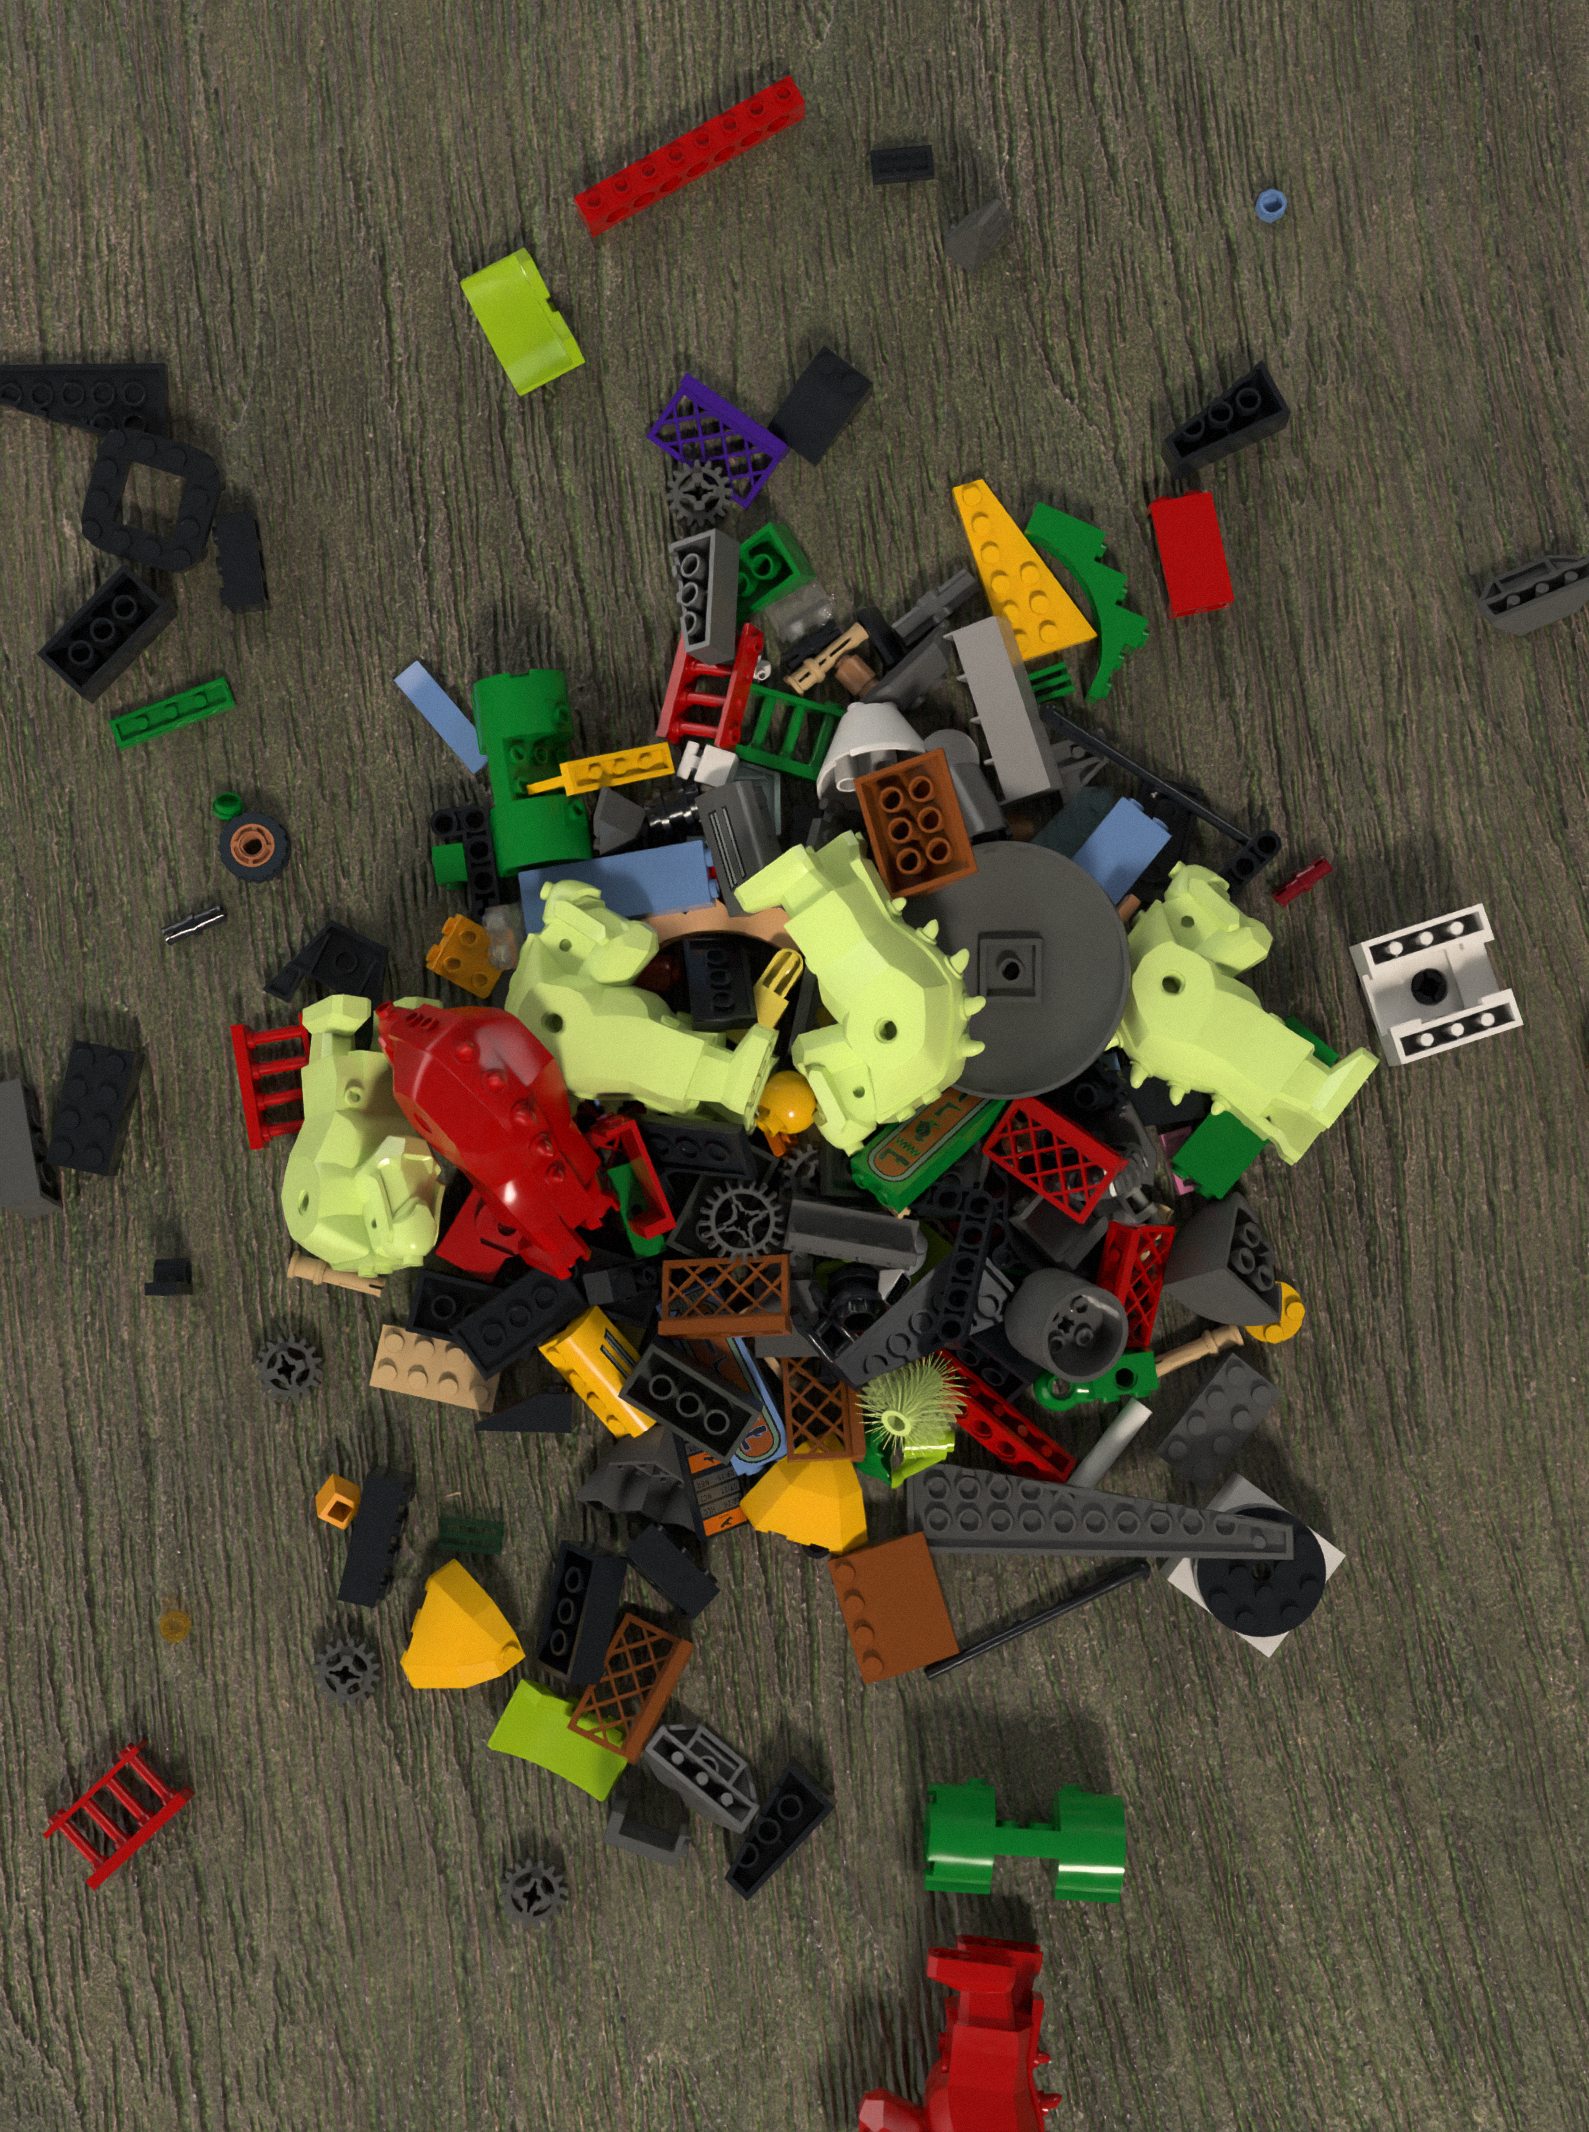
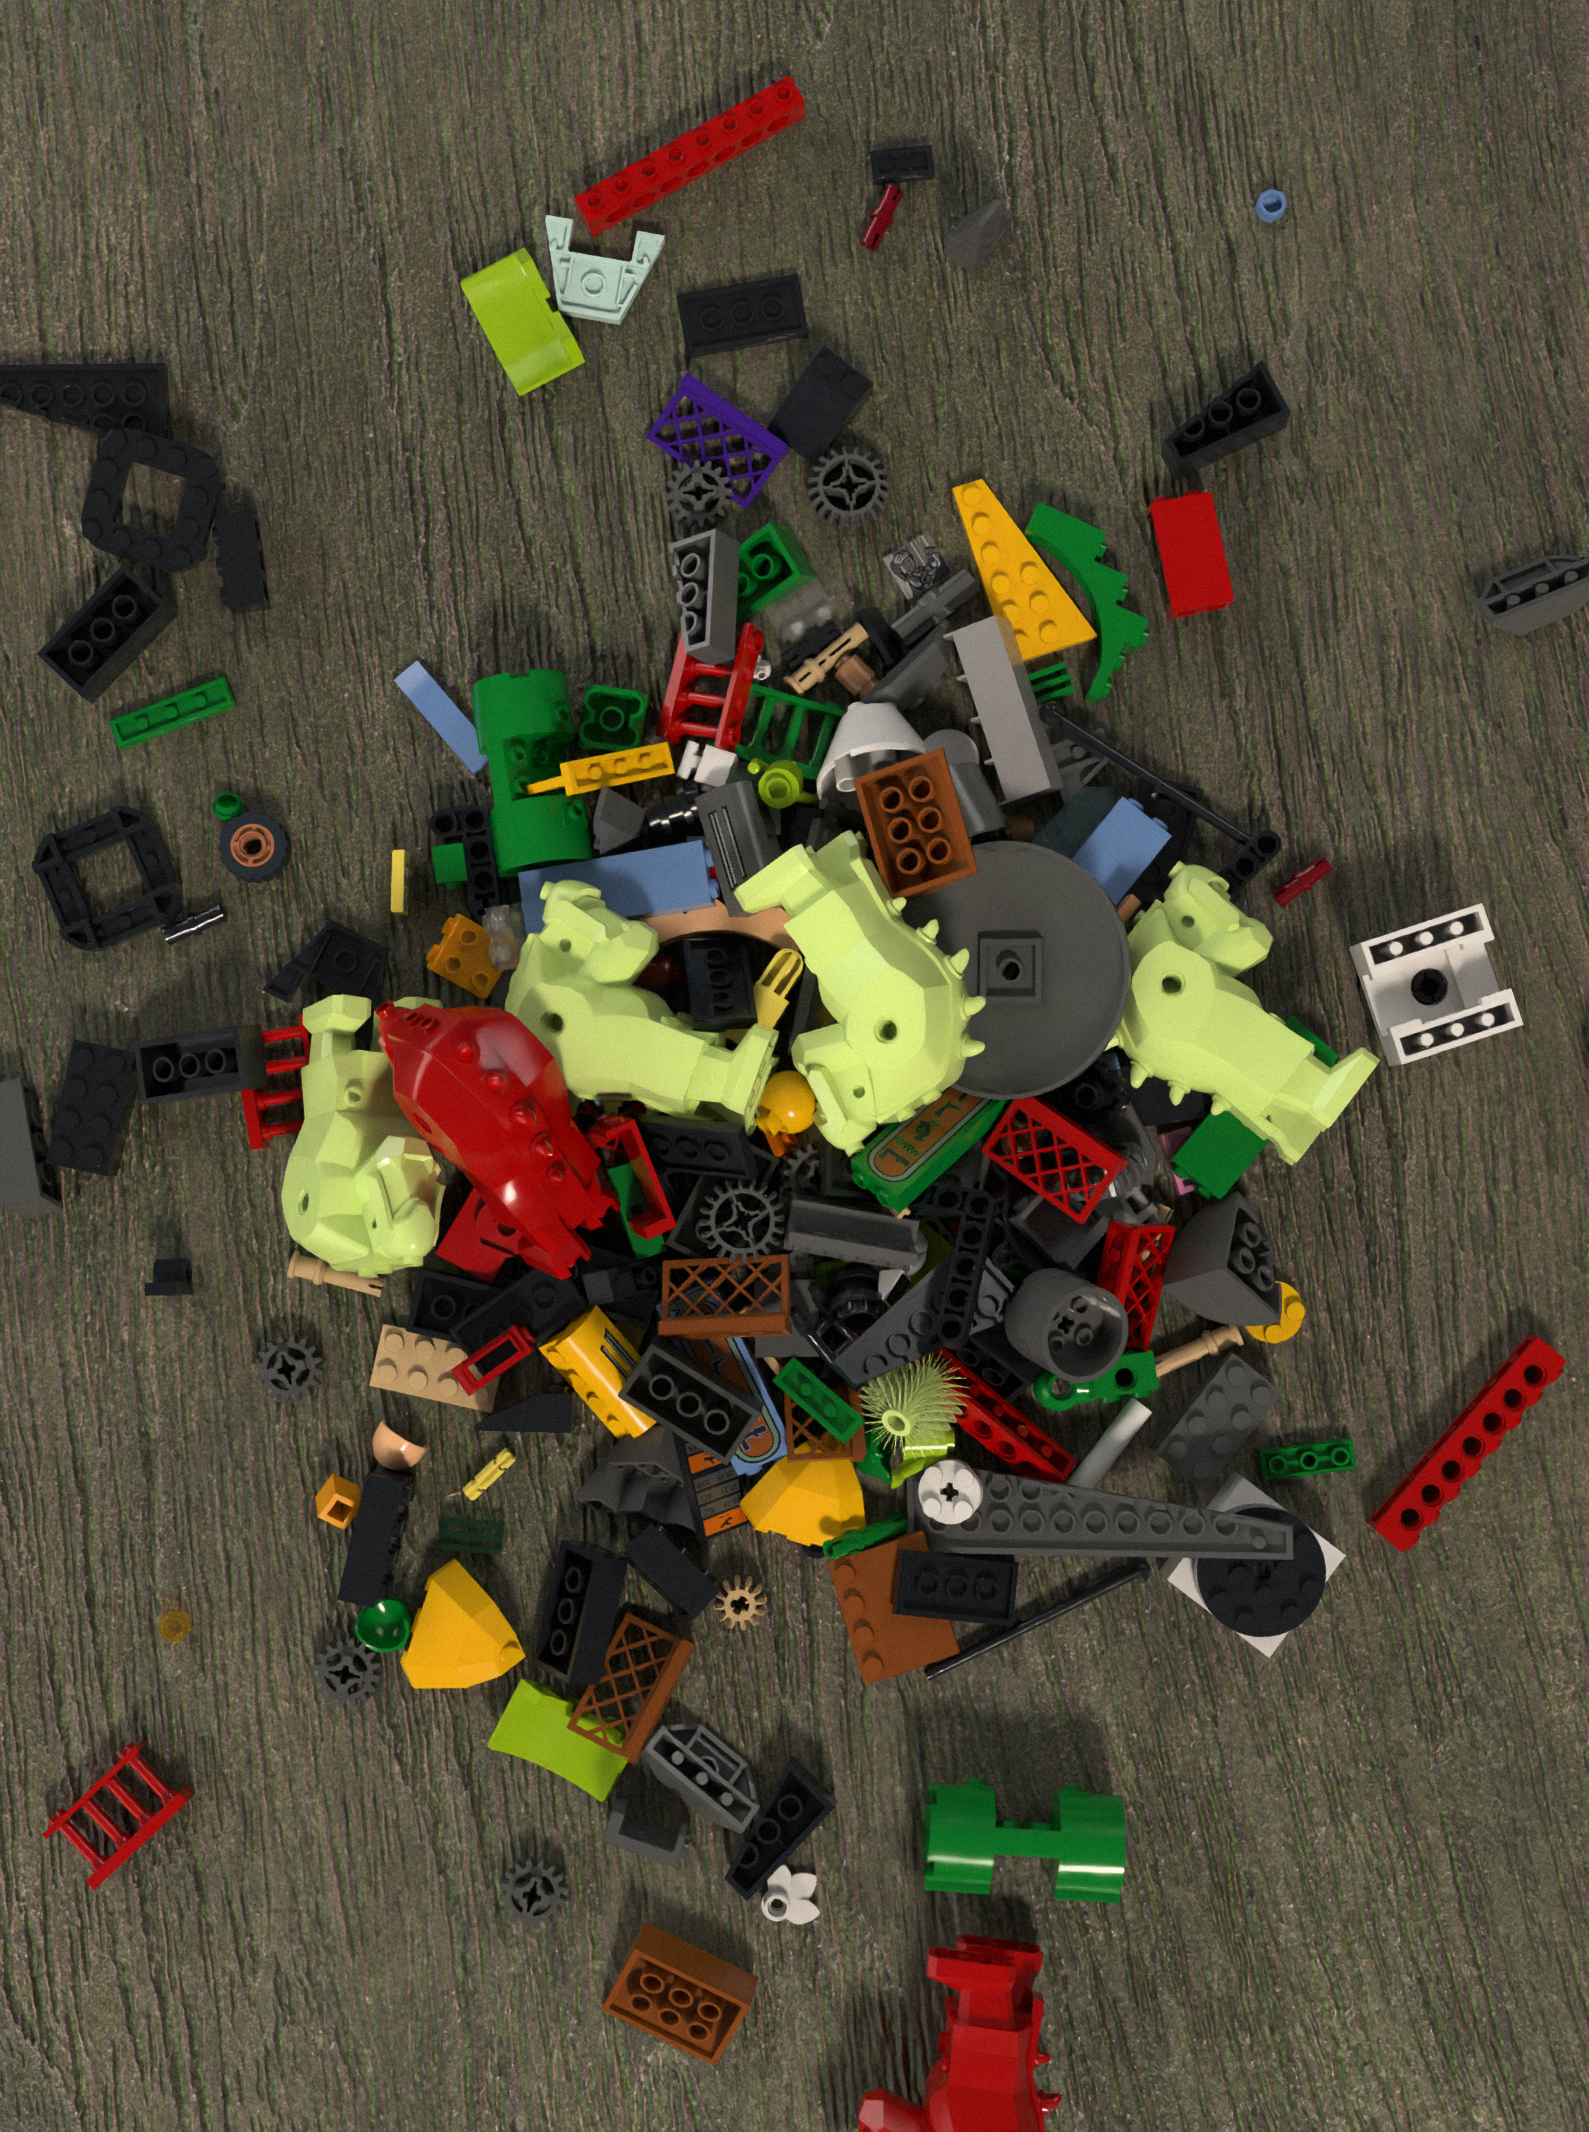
(67, 900): none -> black plate
(201, 1064): none -> black brick
(385, 1626): none -> green helmet
(394, 1450): none -> light nougat helmet
(400, 882): none -> light yellow tile
(489, 1474): none -> light yellow axle
(522, 1340): none -> red window
(597, 285): none -> light aqua wing
(612, 719): none -> green piece
(680, 1993): none -> dark orange slope
(742, 316): none -> black tile
(745, 1612): none -> tan gear
(782, 783): none -> lime piece
(794, 1893): none -> white plate
(819, 1401): none -> green plate
(857, 1539): none -> green pin
(859, 485): none -> dark grey gear
(881, 217): none -> dark red pin
(917, 566): none -> piece
(955, 1587): none -> black tile
(964, 1480): none -> white plate
(1287, 1460): none -> green tile
(1449, 1446): none -> red brick

